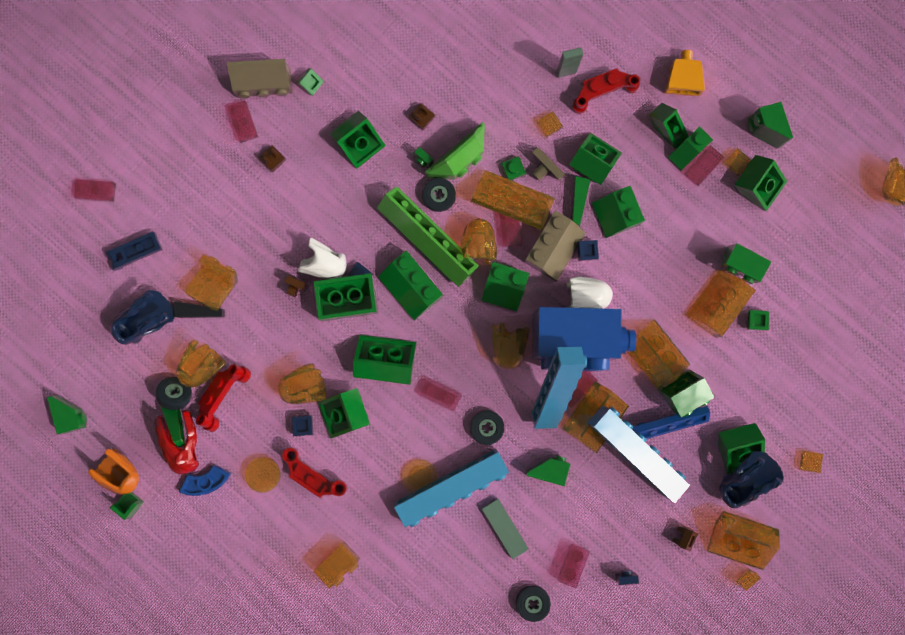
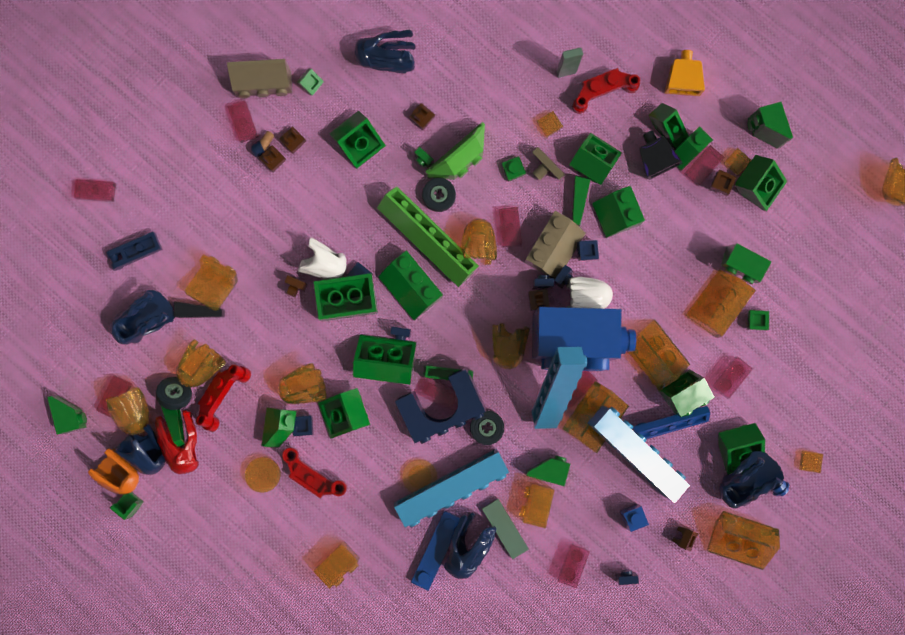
(115, 388): none -> clear pink tile
(129, 411): none -> clear yellow hair
(142, 452): none -> dark blue hair
(205, 483): blue tile -> none
(261, 145): none -> arm
(277, 426): none -> green slope
(292, 140): none -> reddish brown tile
(382, 57): none -> dark blue hair
(400, 333): none -> dark blue plate
(423, 426): none -> dark blue arch
(435, 551): none -> blue plate
(440, 372): none -> green piece
(462, 562): none -> dark blue hair
(505, 286): green slope -> none
(513, 200): clear yellow plate -> none
(533, 593): black bush -> none
(537, 505): none -> clear yellow brick
(538, 299): none -> reddish brown tile
(543, 282): none -> dark blue plate
(564, 277): none -> dark blue plate
(634, 517): none -> blue brick
(658, 155): none -> black torso
(723, 182): none -> reddish brown tile
(732, 377): none -> clear pink plate
(748, 579): clear yellow tile -> none
(782, 489): none -> blue plate

